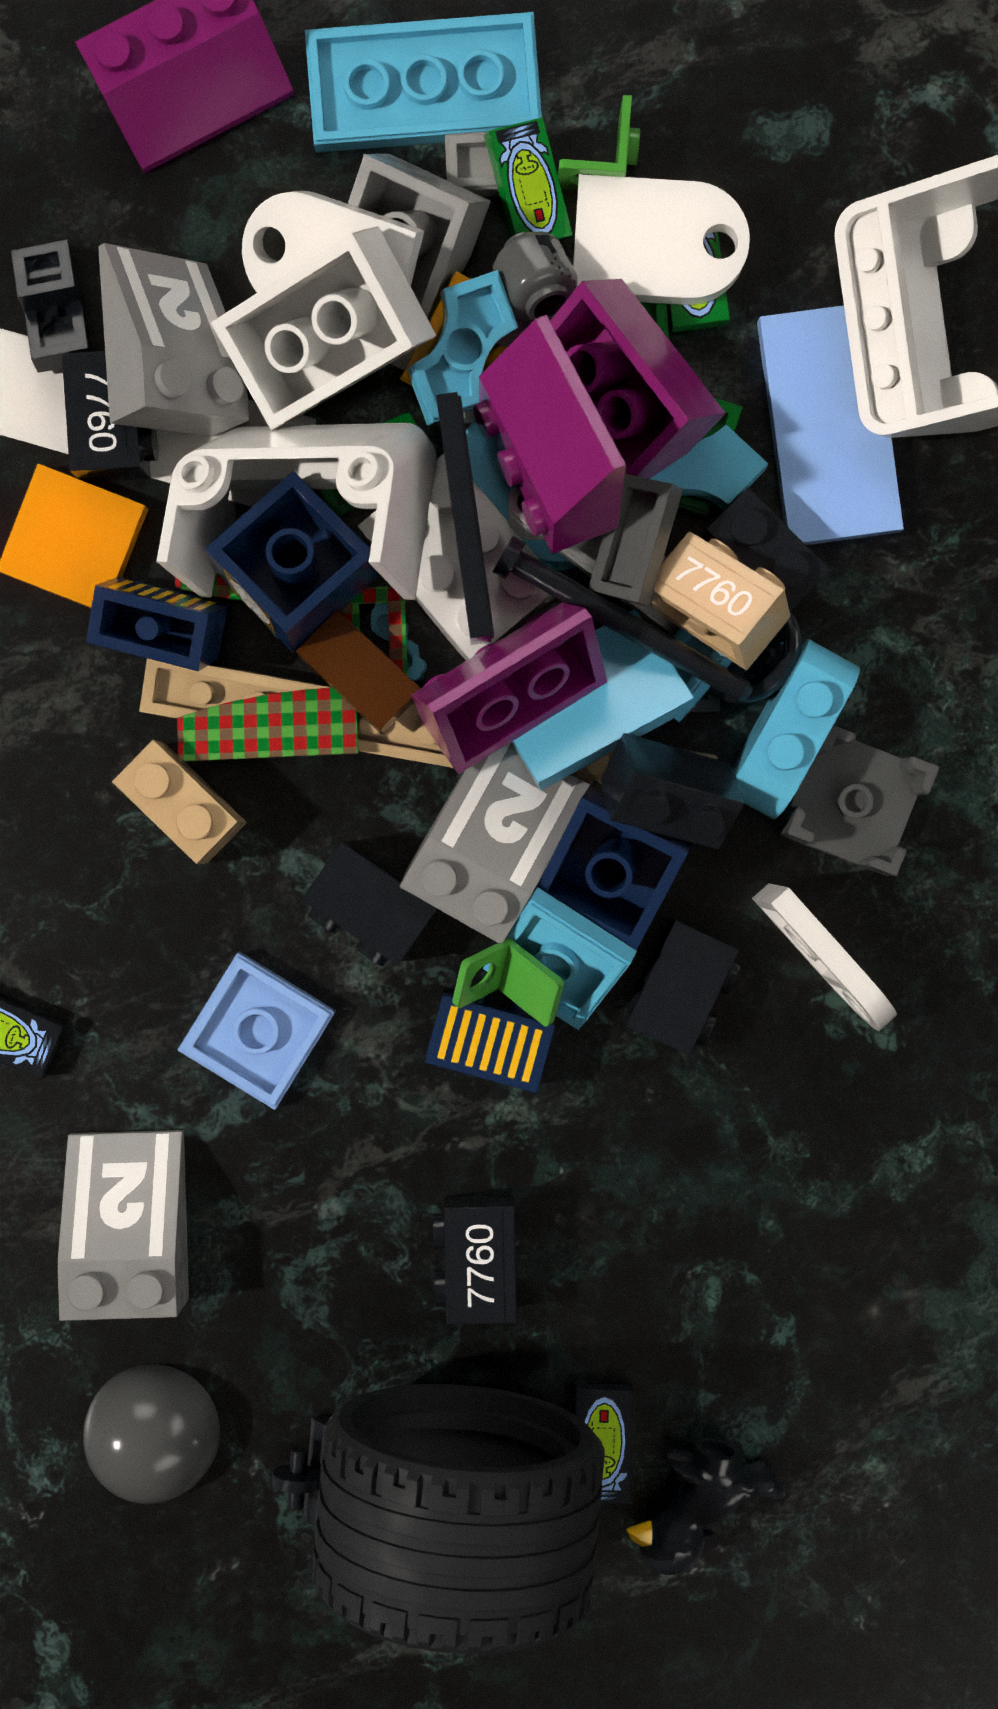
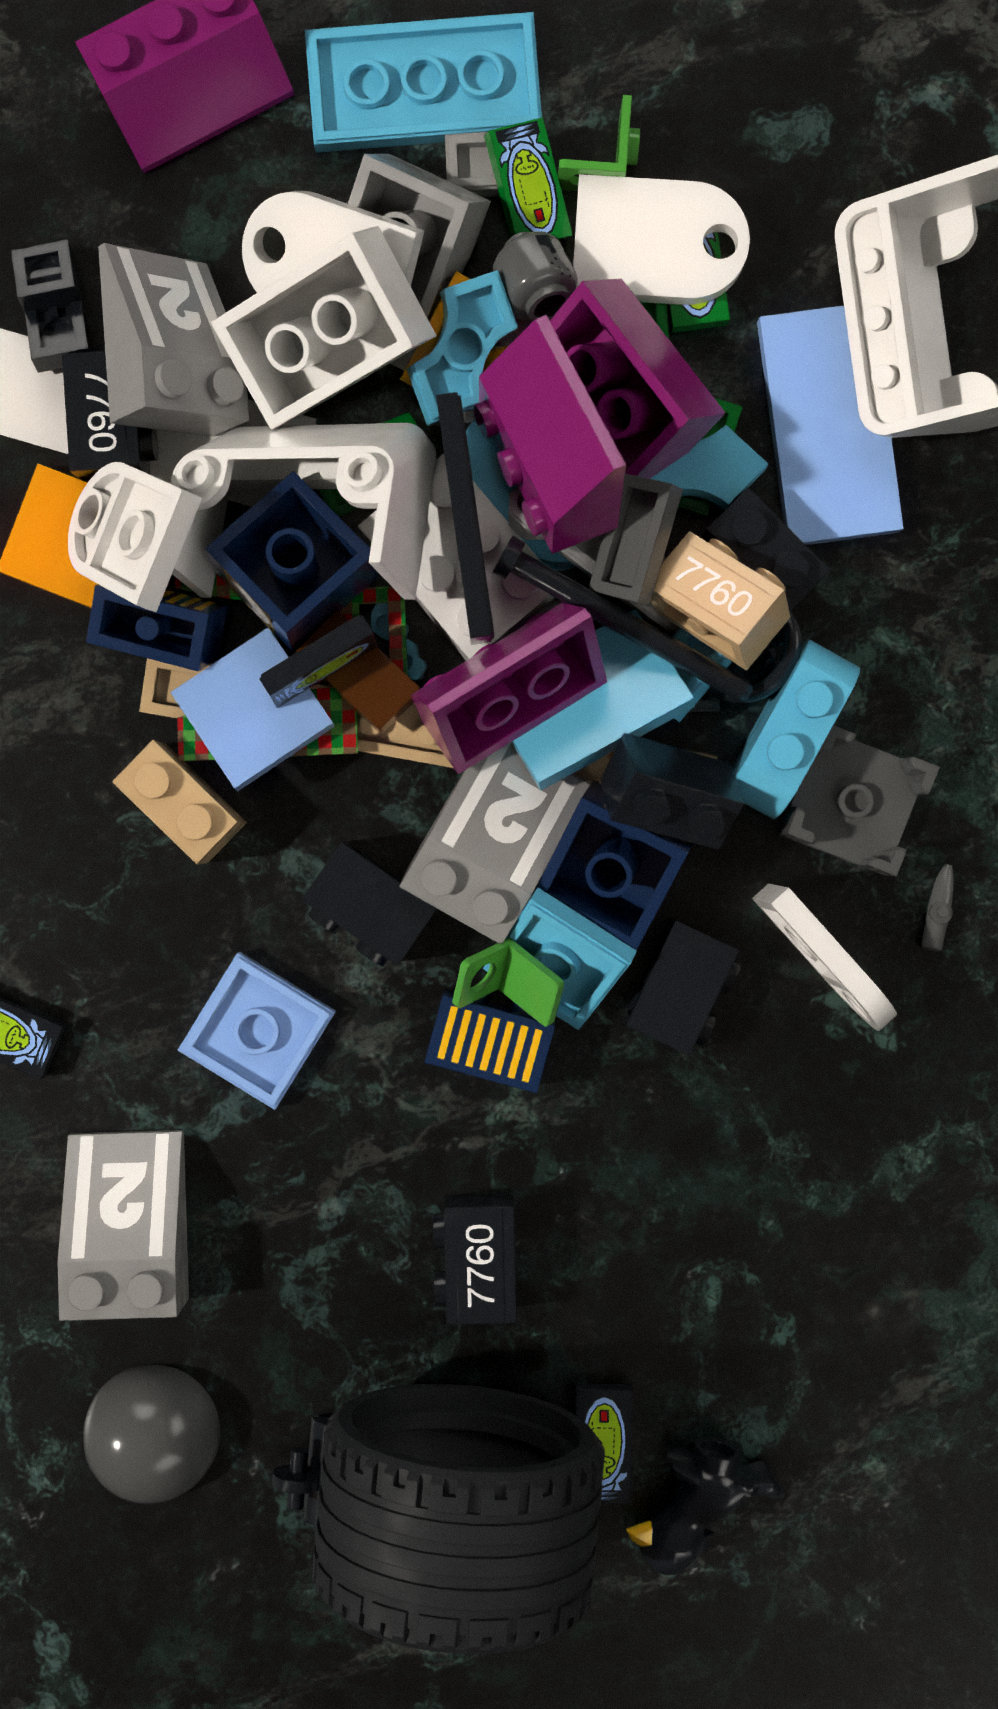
(130, 532): none -> white tile
(240, 718): none -> light blue tile
(318, 660): none -> black tile
(939, 910): none -> dark grey helmet

